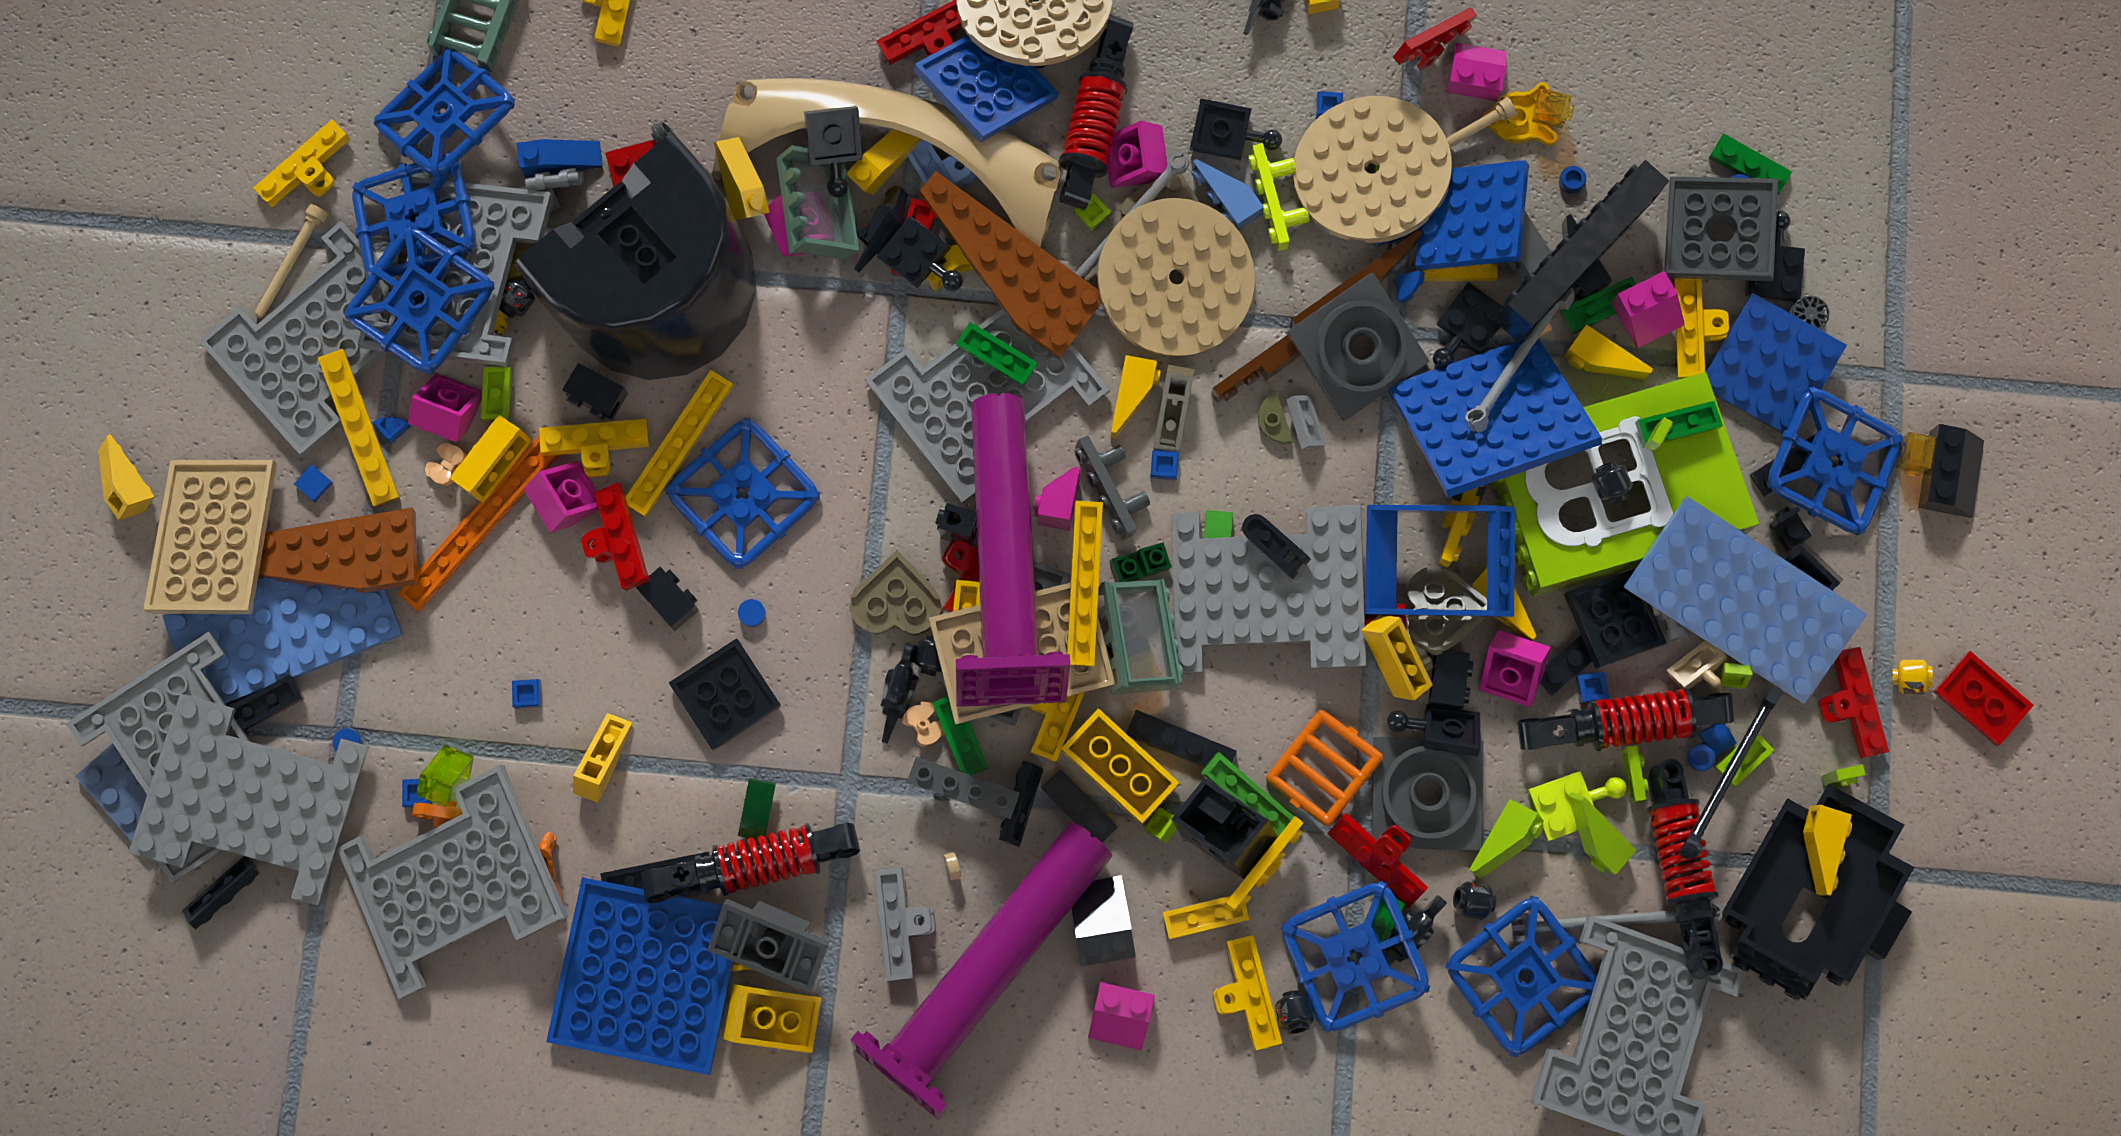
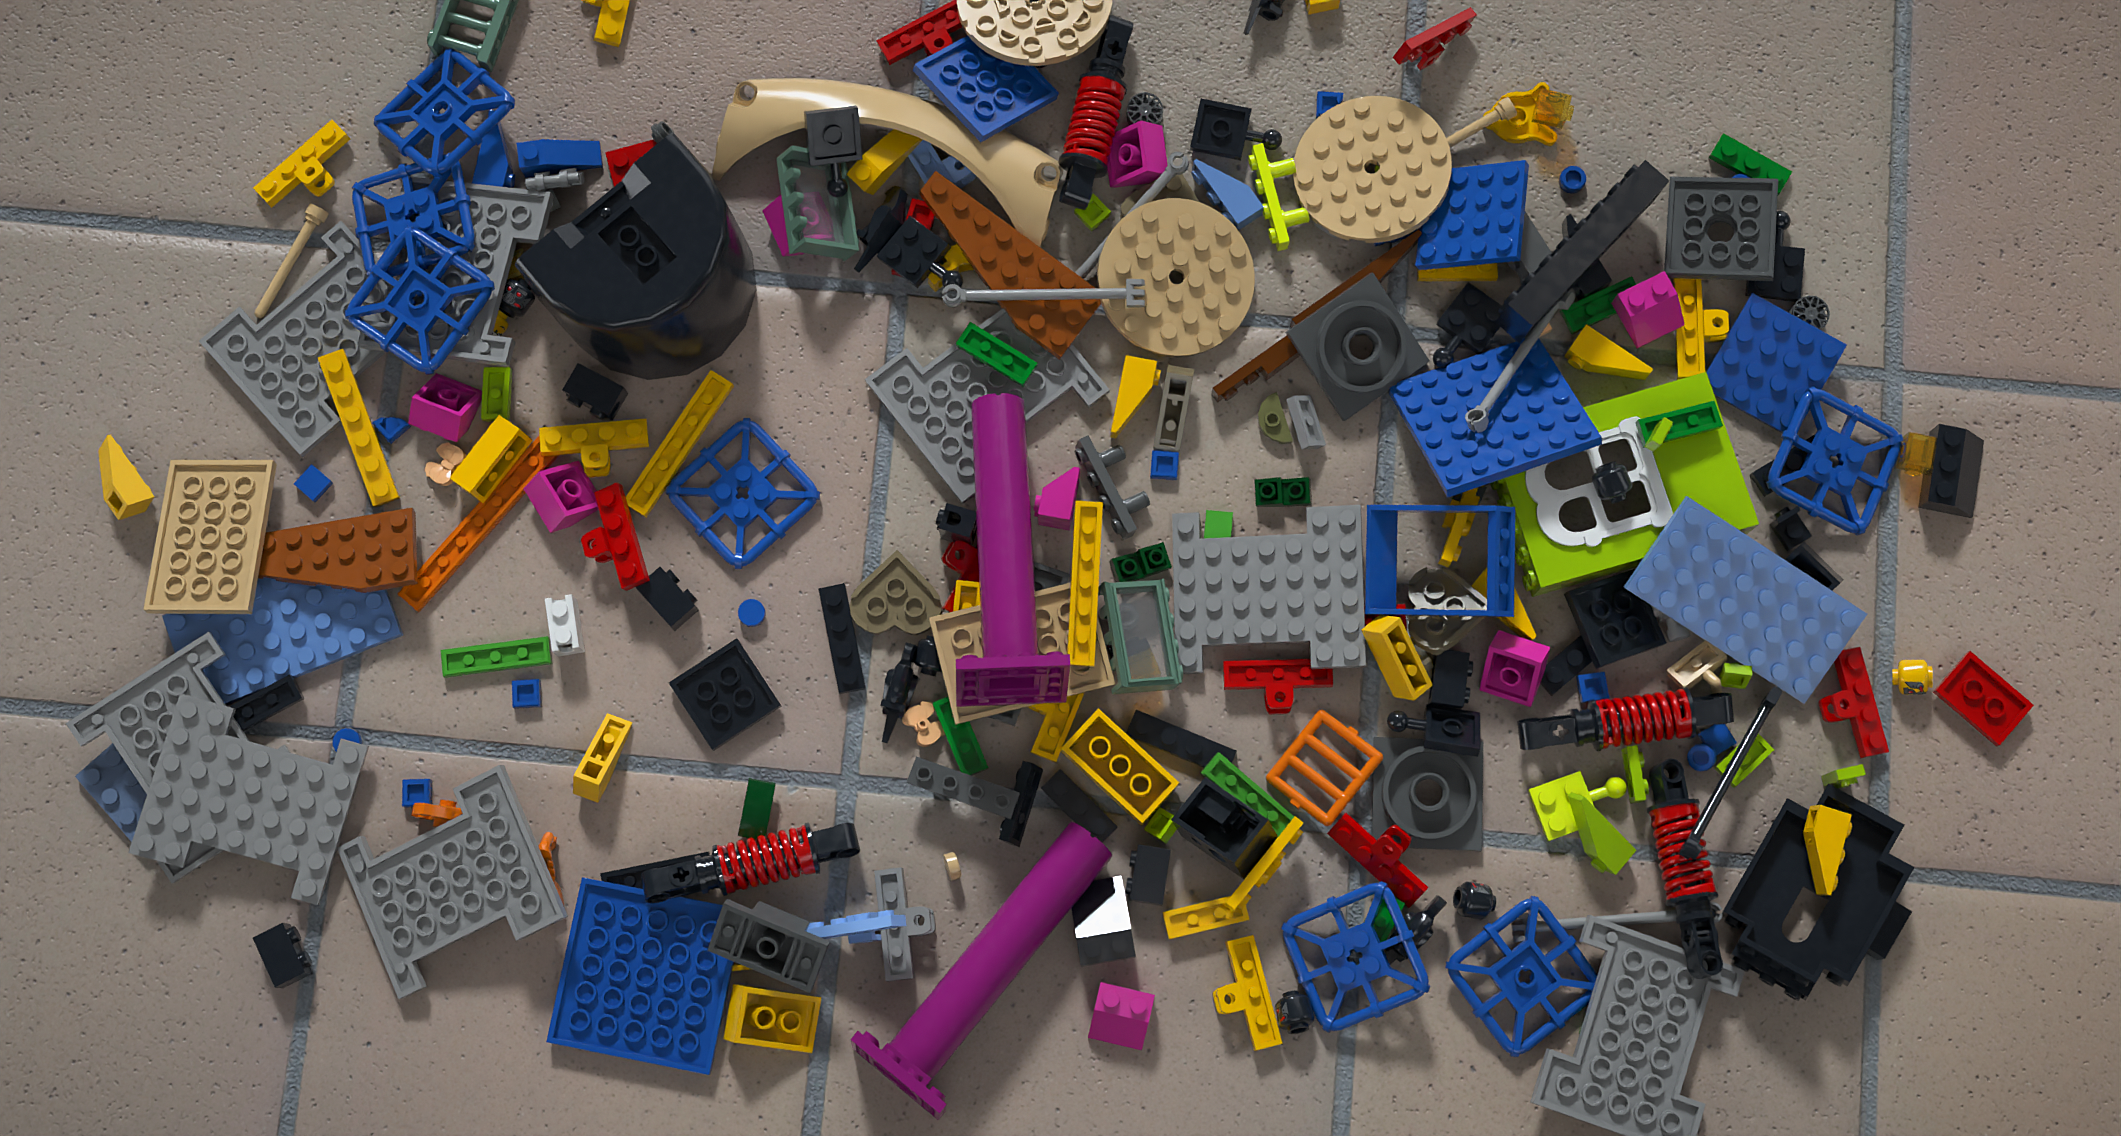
(220, 892): black plate -> none
(283, 955): none -> black piece
(443, 773): clear neon green panel -> none
(493, 161): none -> blue slope
(496, 657): none -> bright green tile
(564, 625): none -> white brick
(740, 180): yellow slope -> none
(842, 638): none -> black plate
(858, 927): none -> light blue plate
(1049, 294): none -> light grey hinge
(1144, 109): none -> dark grey wheel
(1149, 874): none -> black hinge
(1274, 544): black plate -> none
(1276, 679): none -> red plate
(1283, 492): none -> dark green slope
(1408, 284): blue tile -> none
(1477, 72): dark pink slope -> none
(1509, 836): lime slope -> none

